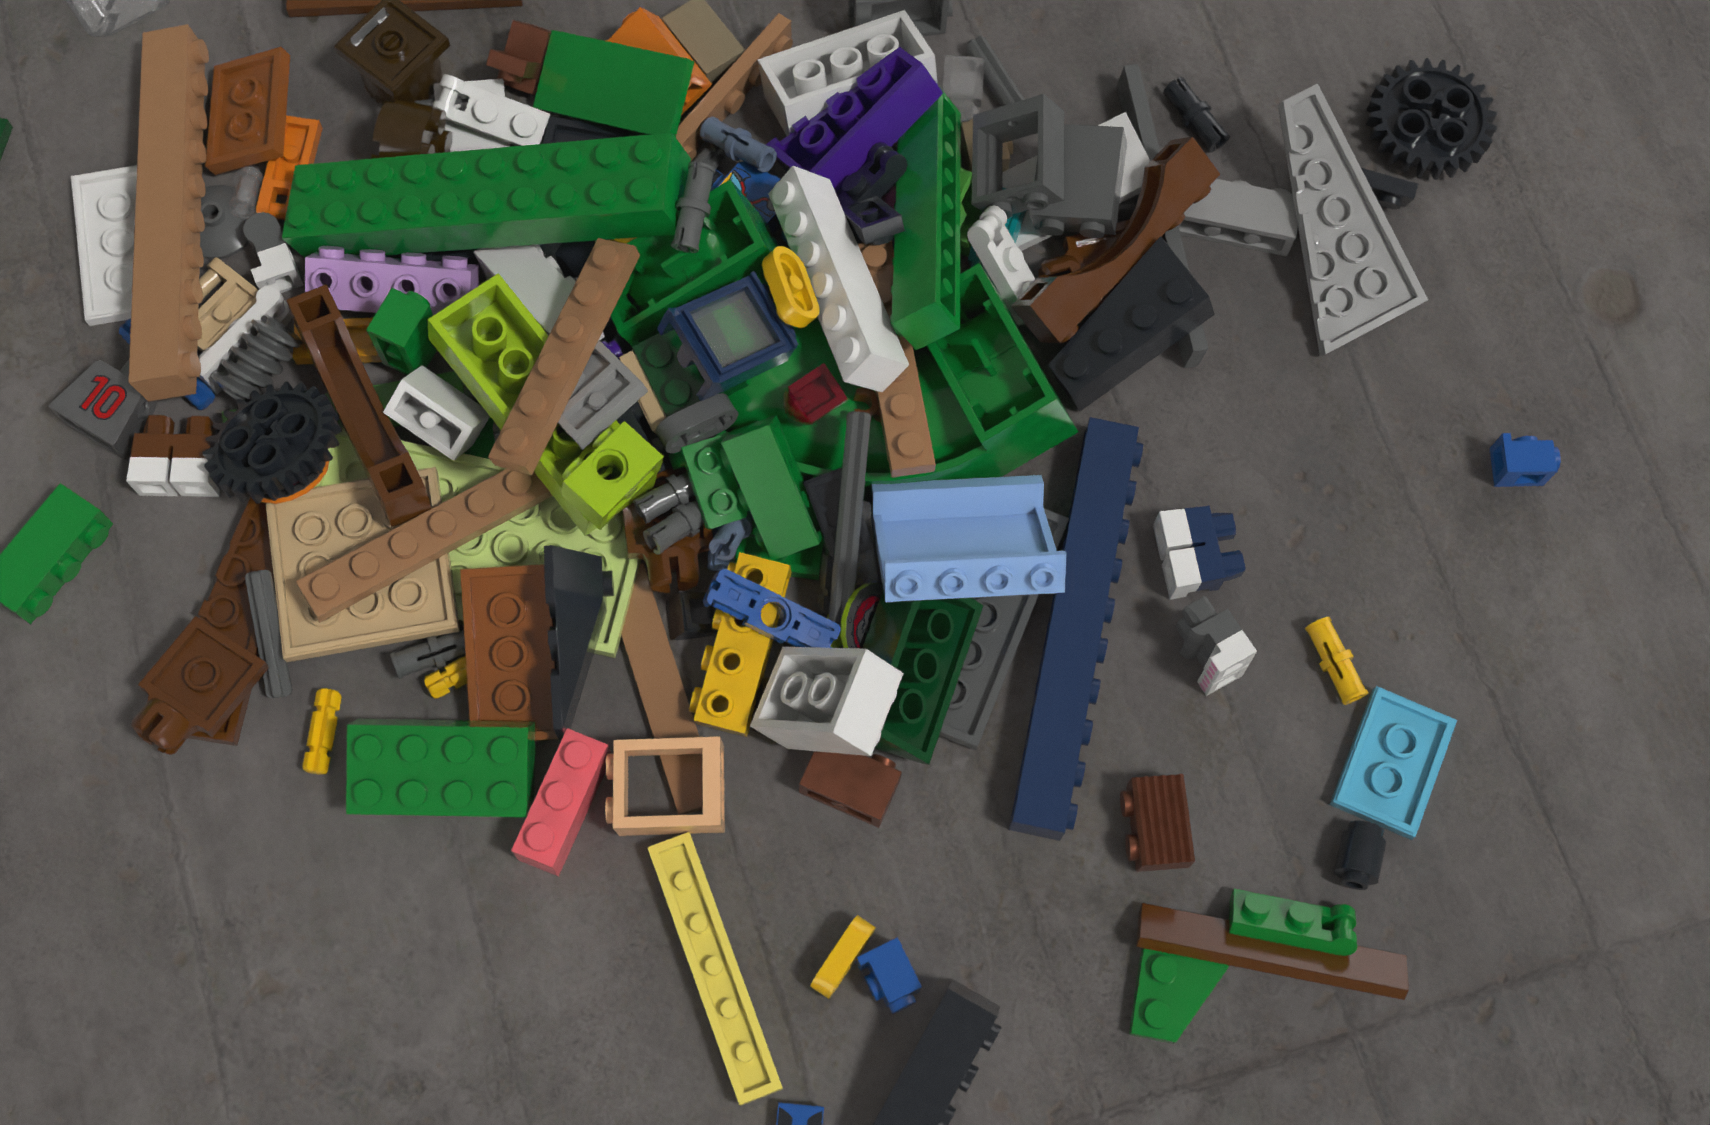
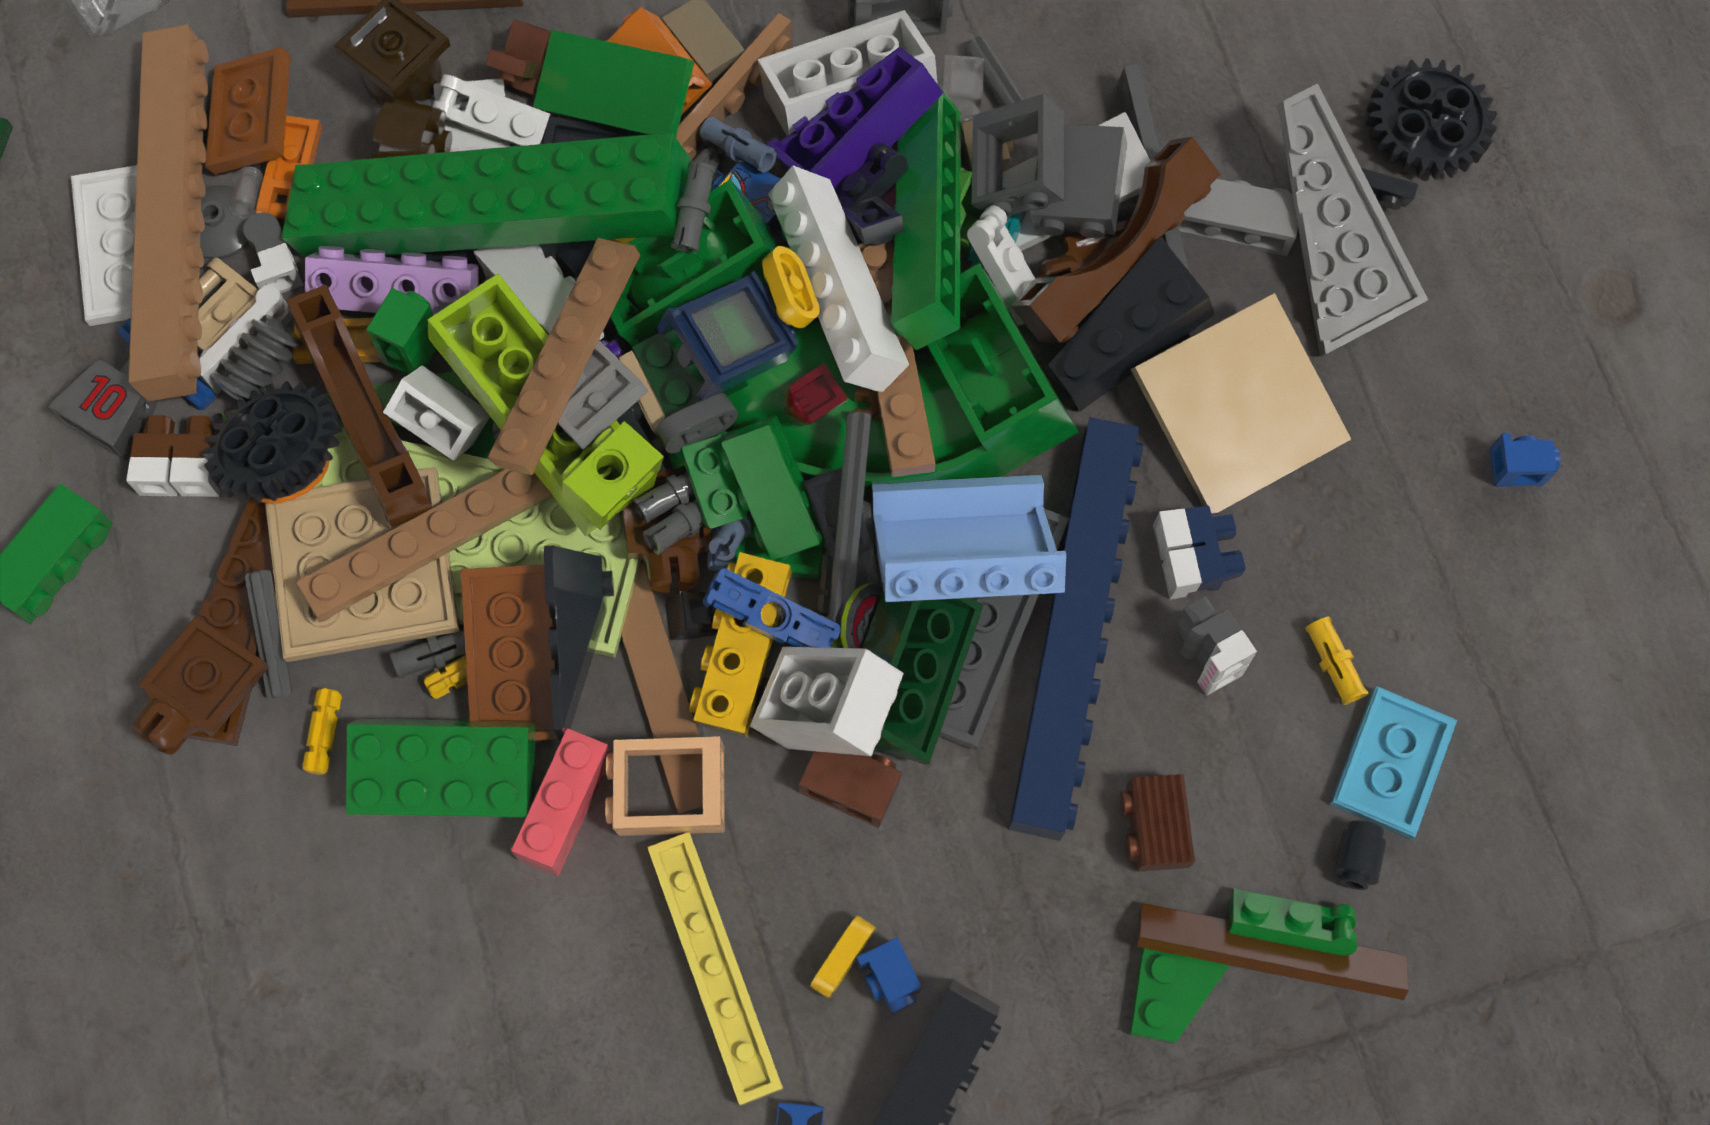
(1196, 114): black pin -> none
(1241, 404): none -> tan tile

